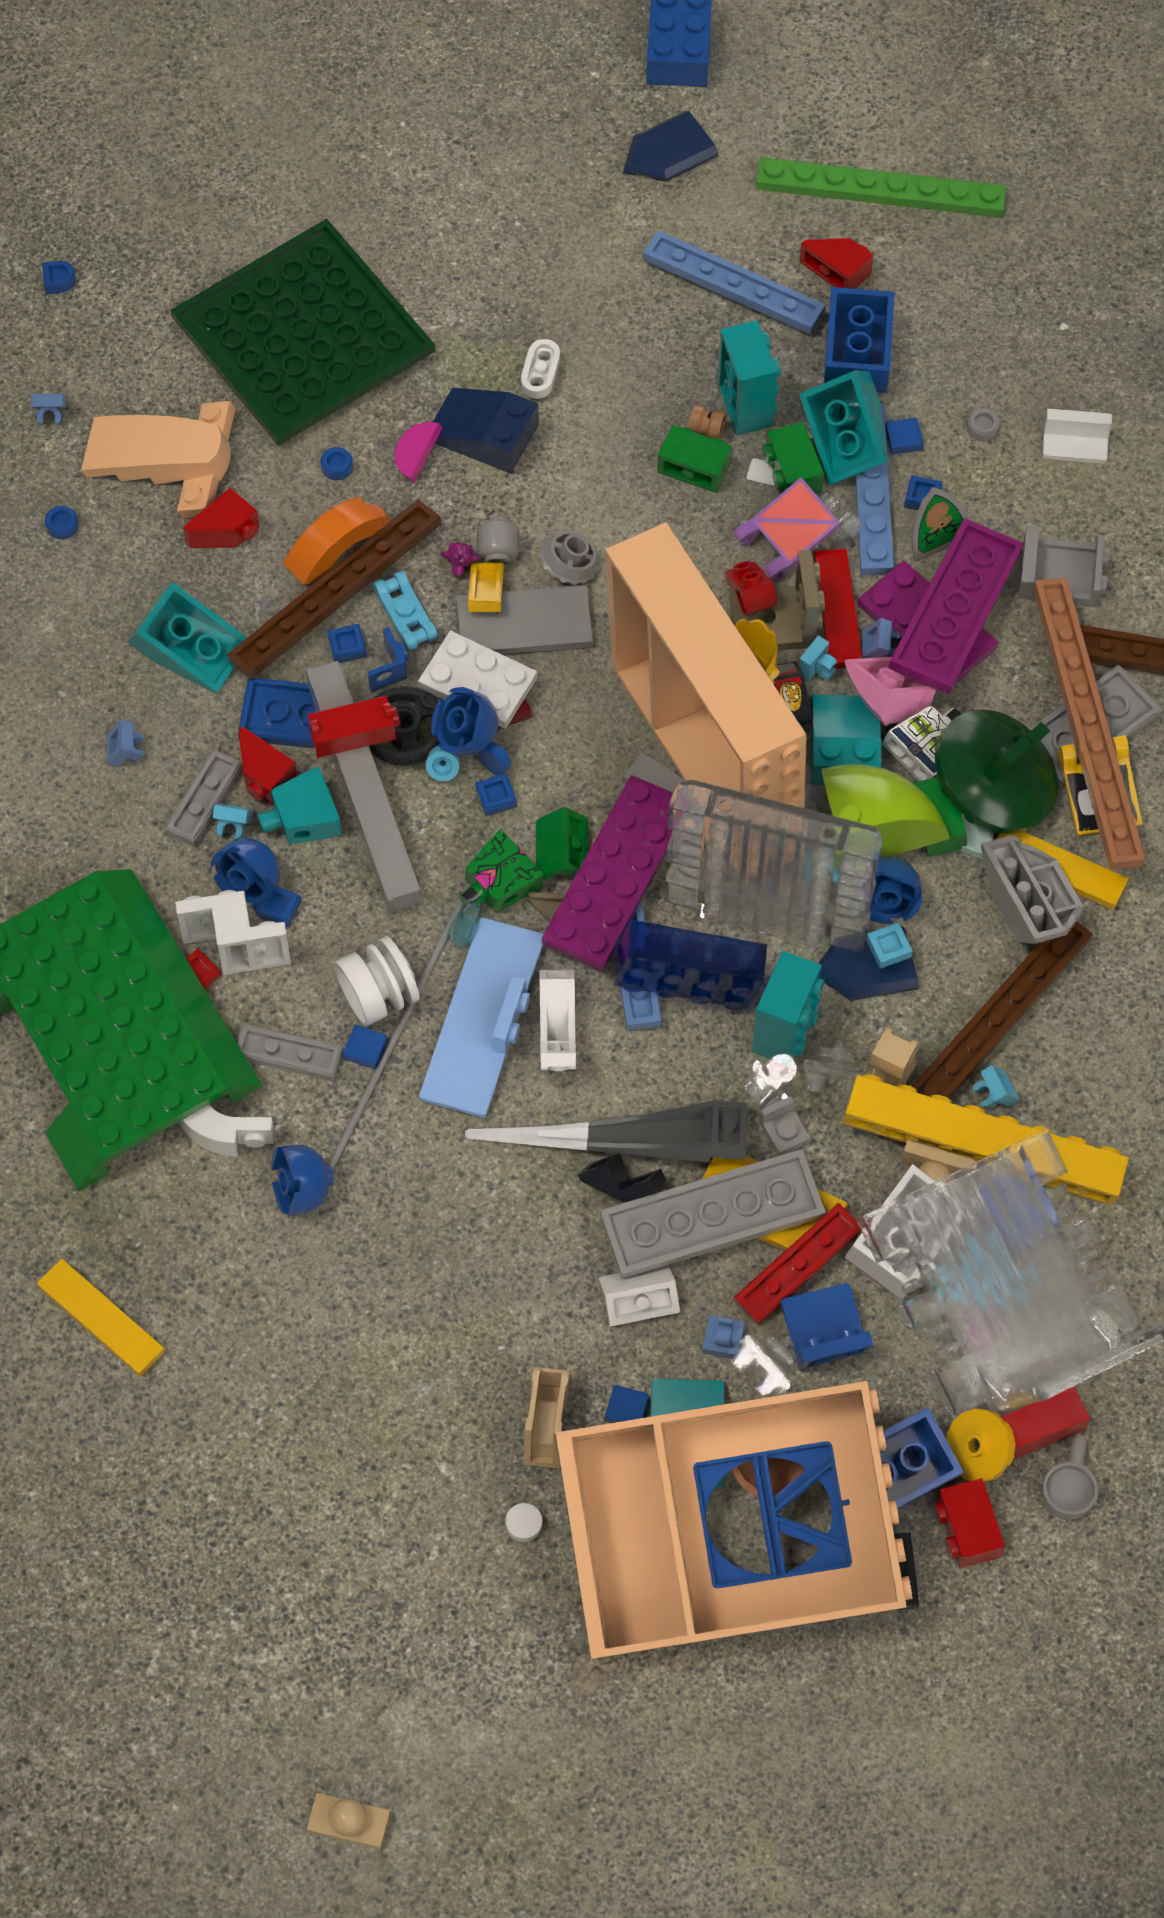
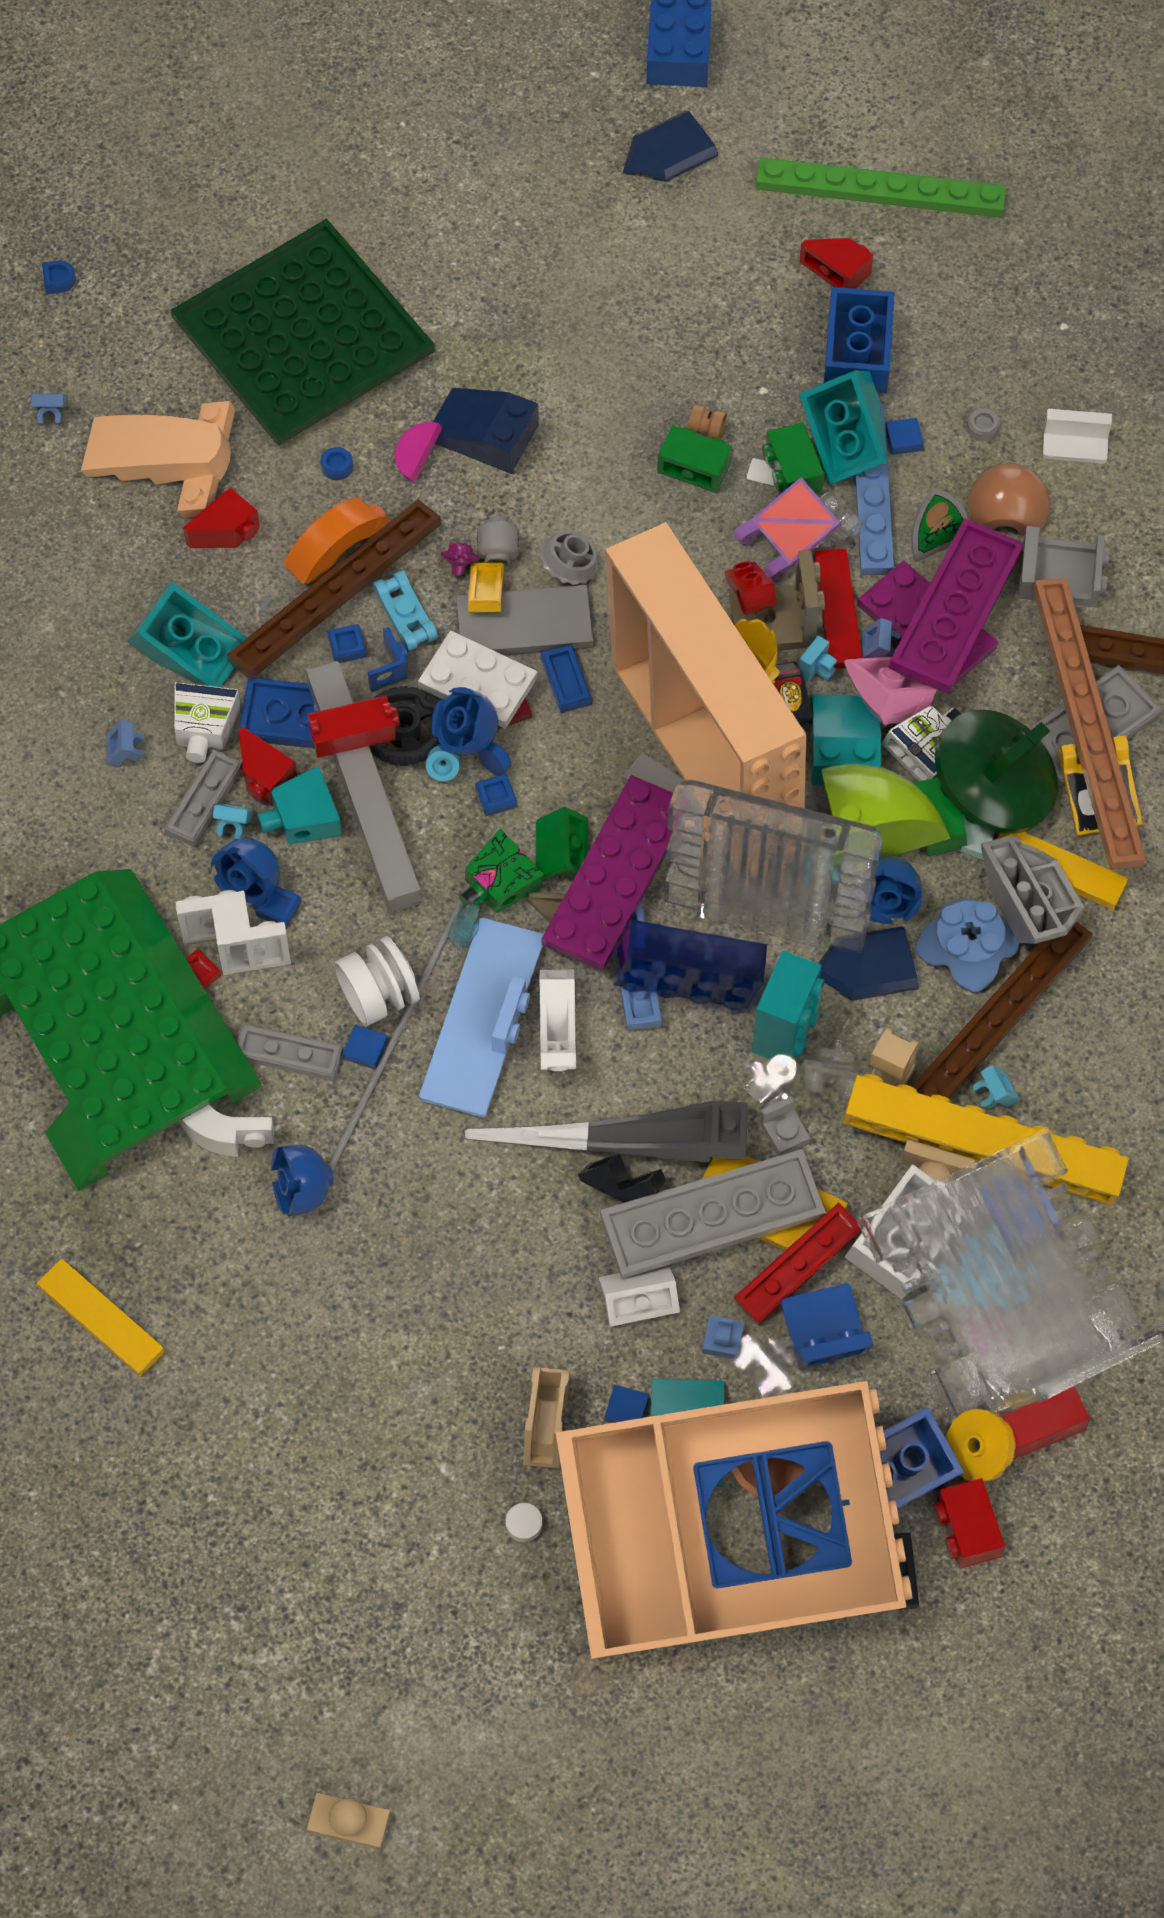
(61, 522): blue tile -> none
(204, 718): none -> white torso
(540, 371): white plate -> none
(566, 678): none -> blue tile
(734, 282): medium blue plate -> none
(748, 377): teal brick -> none
(889, 945): medium azure tile -> none
(918, 489): blue tile -> none
(969, 961): none -> medium blue brick
(1009, 497): none -> nougat cylinder
(1069, 1486): light grey piece -> none

